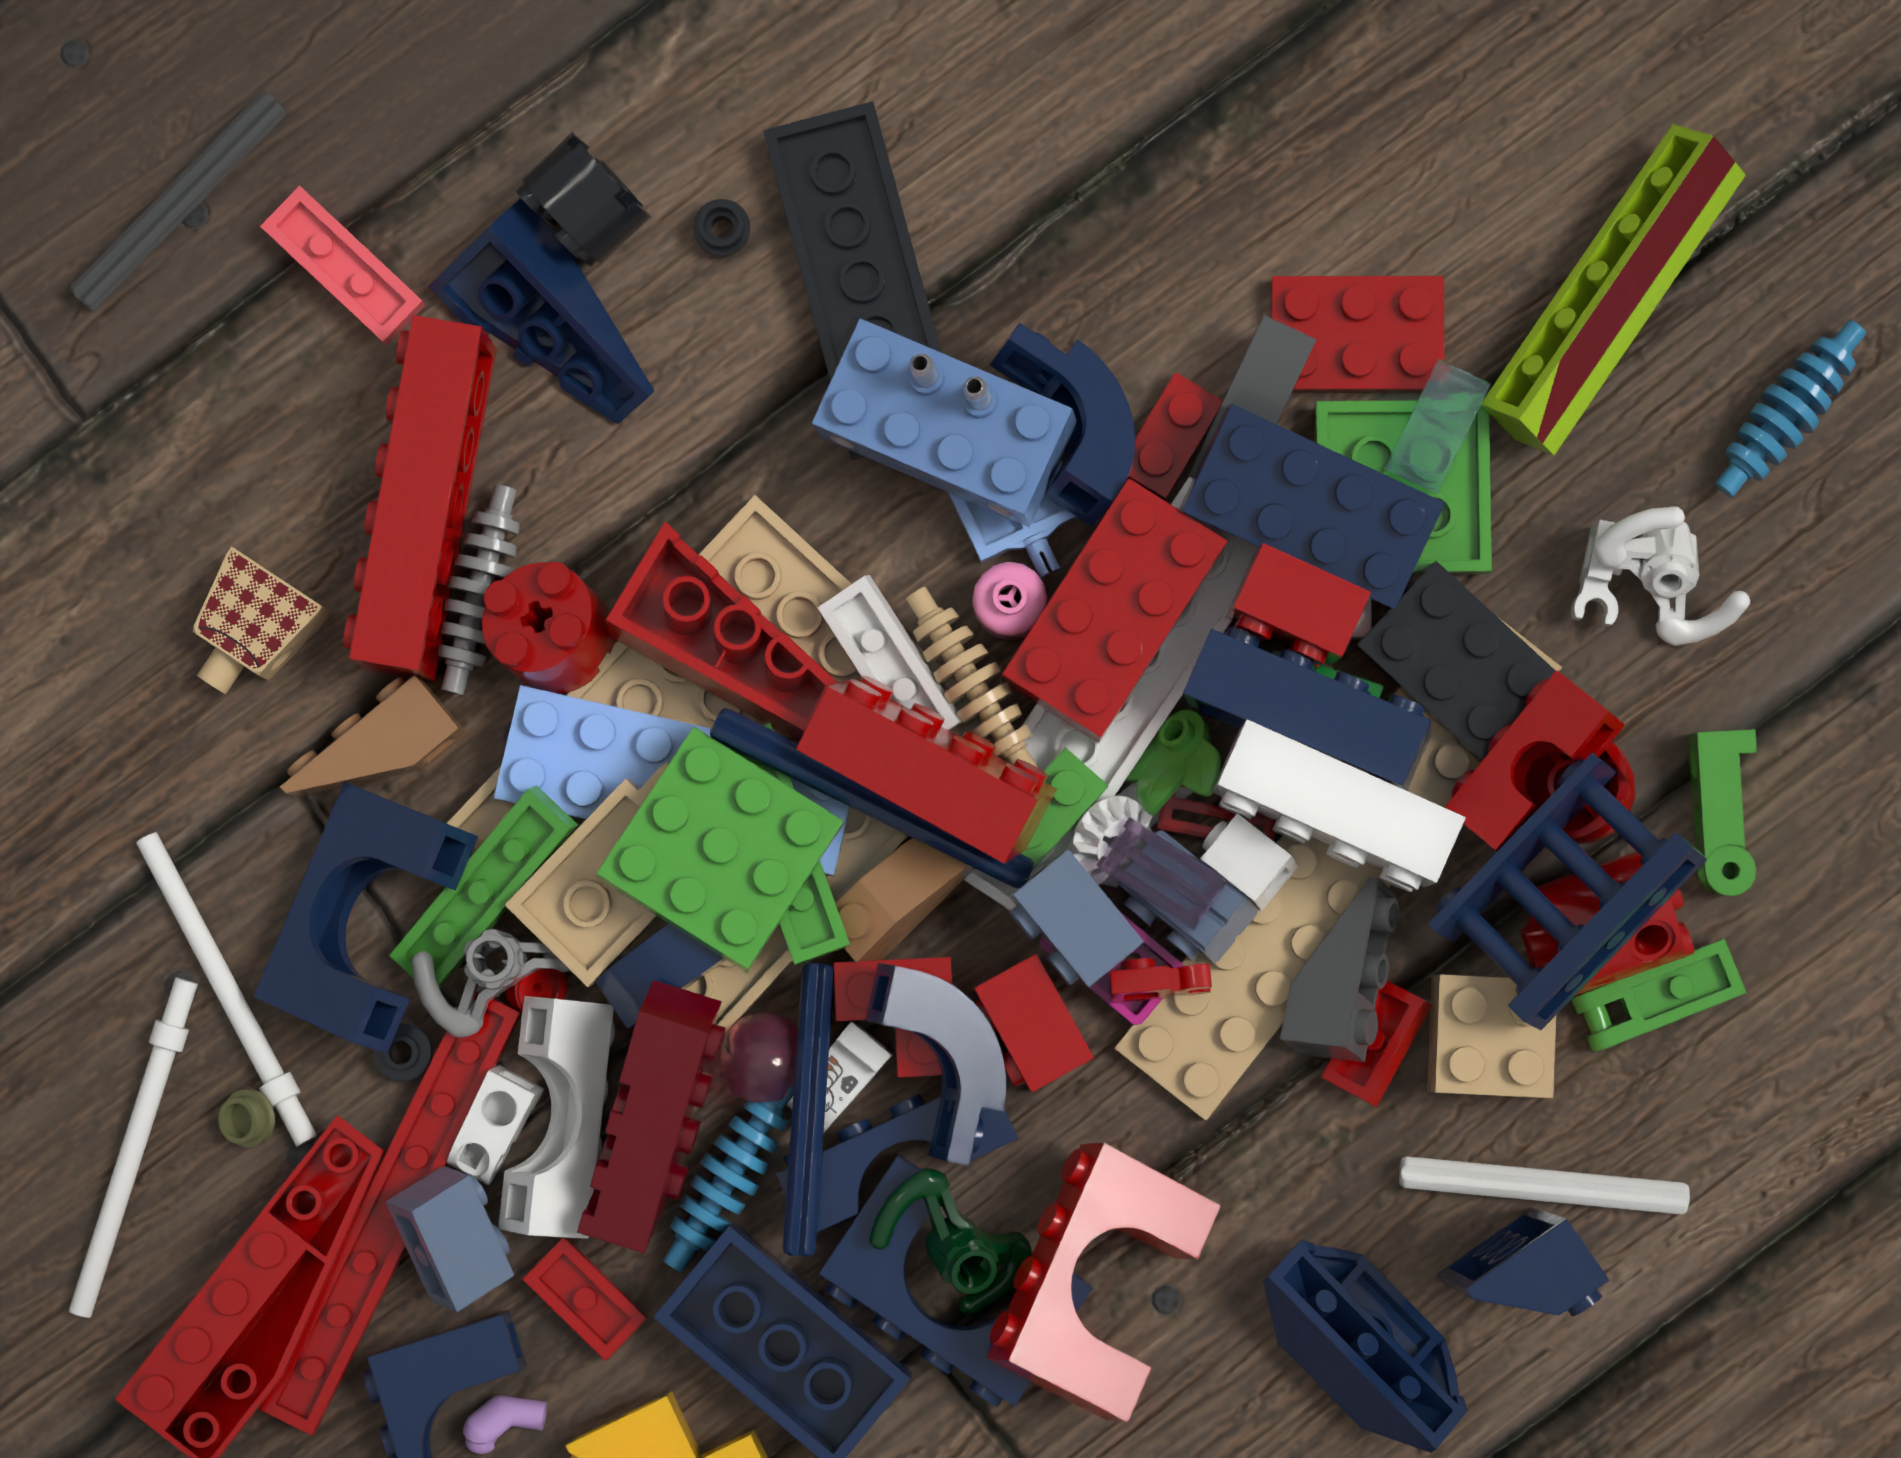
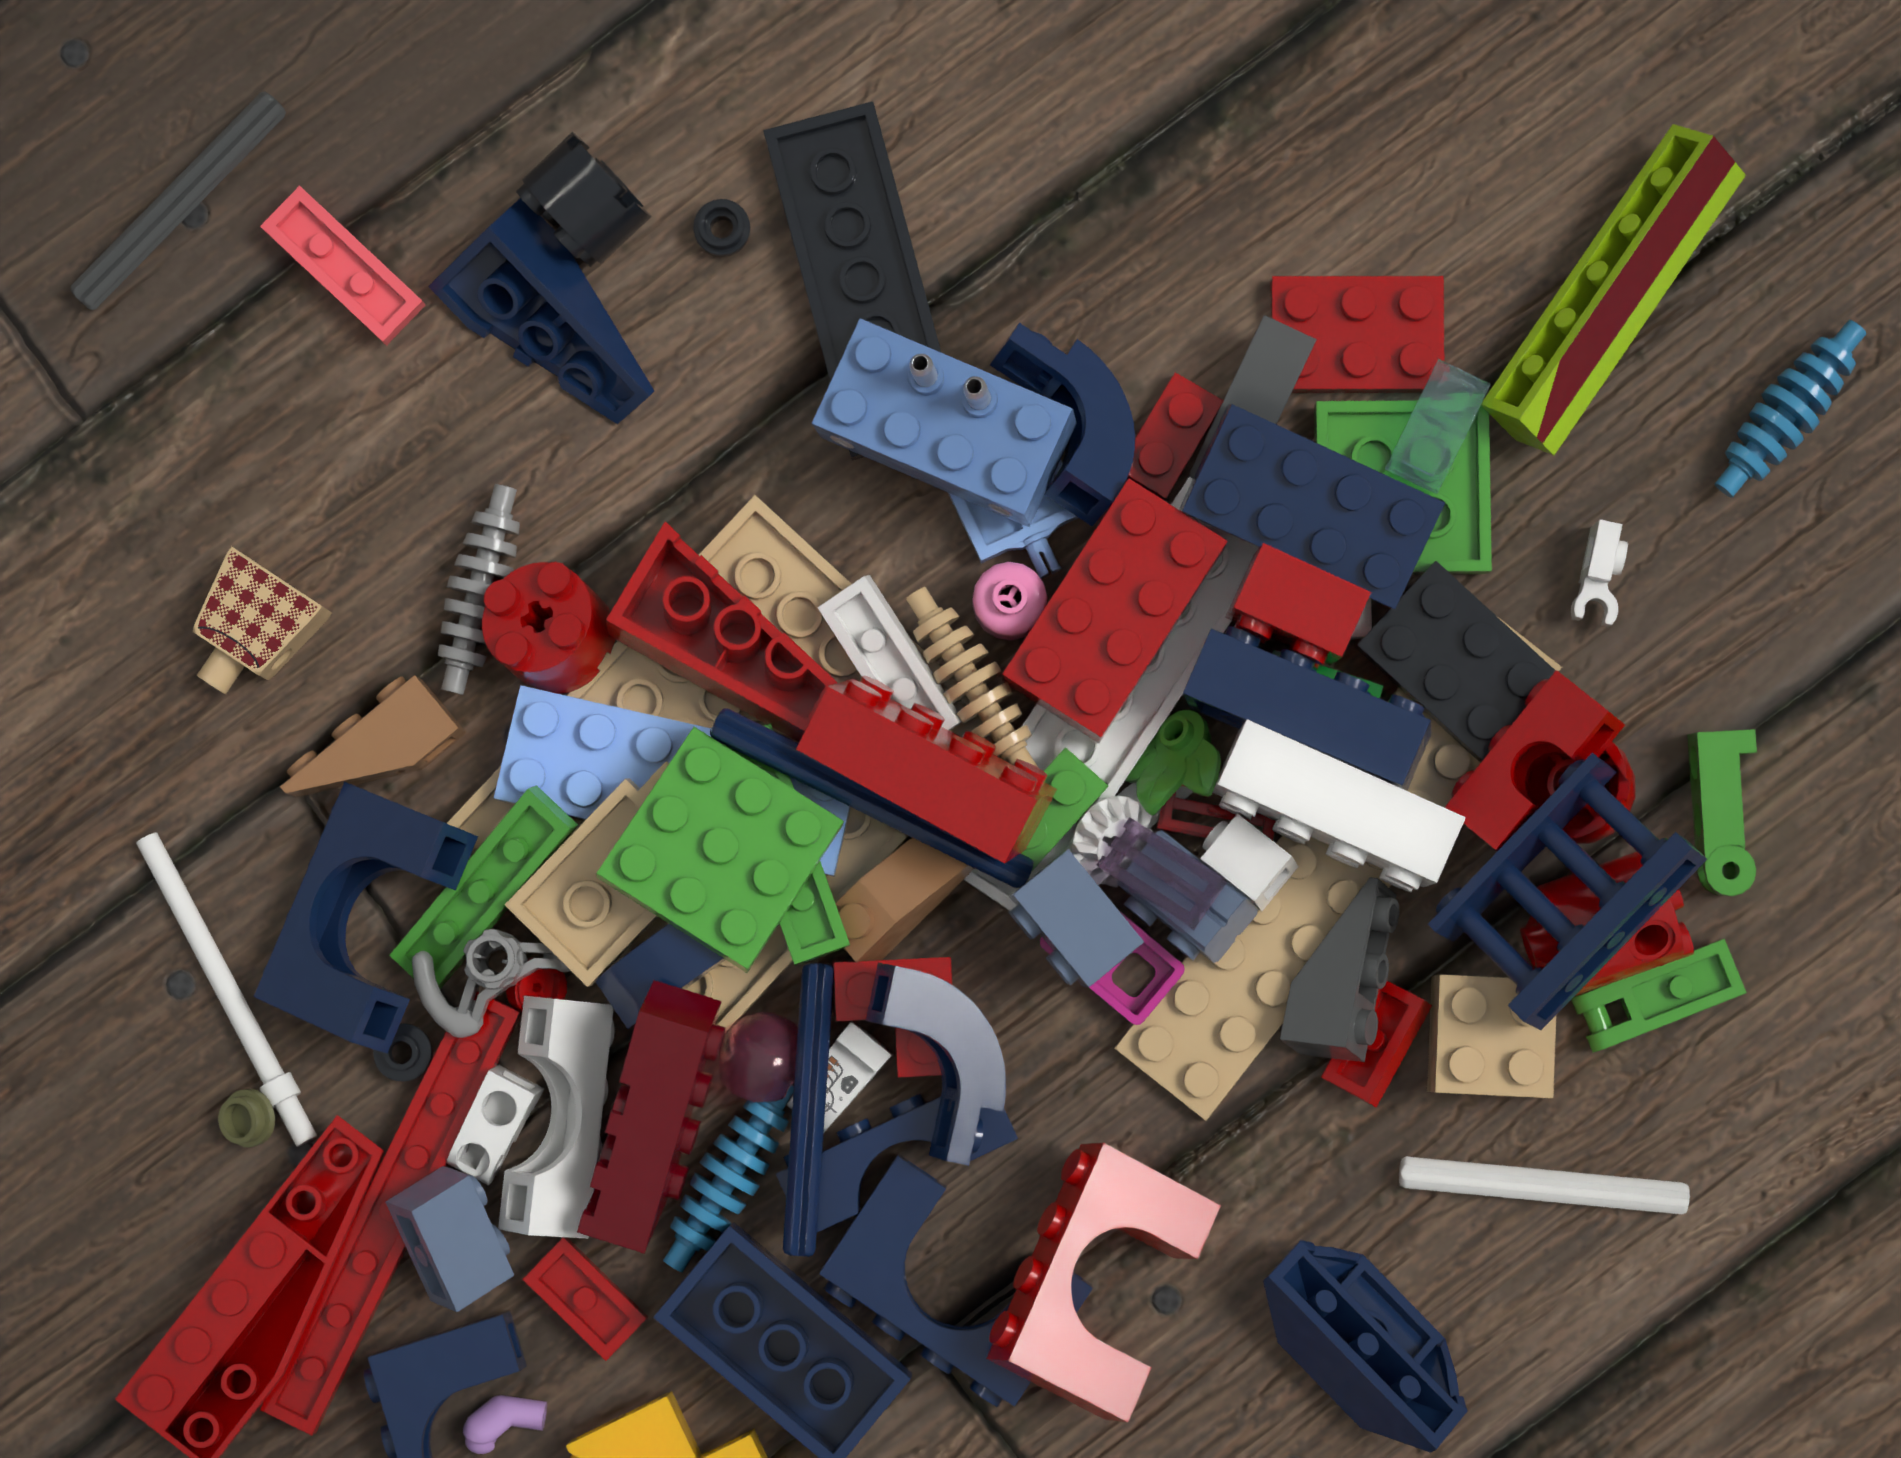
(167, 1038): white bar -> none
(421, 497): red brick -> none
(956, 1245): dark green piece -> none
(1032, 1024): red brick -> none
(1142, 980): red plate -> none
(1530, 1266): dark blue slope -> none
(1668, 569): white piece -> none

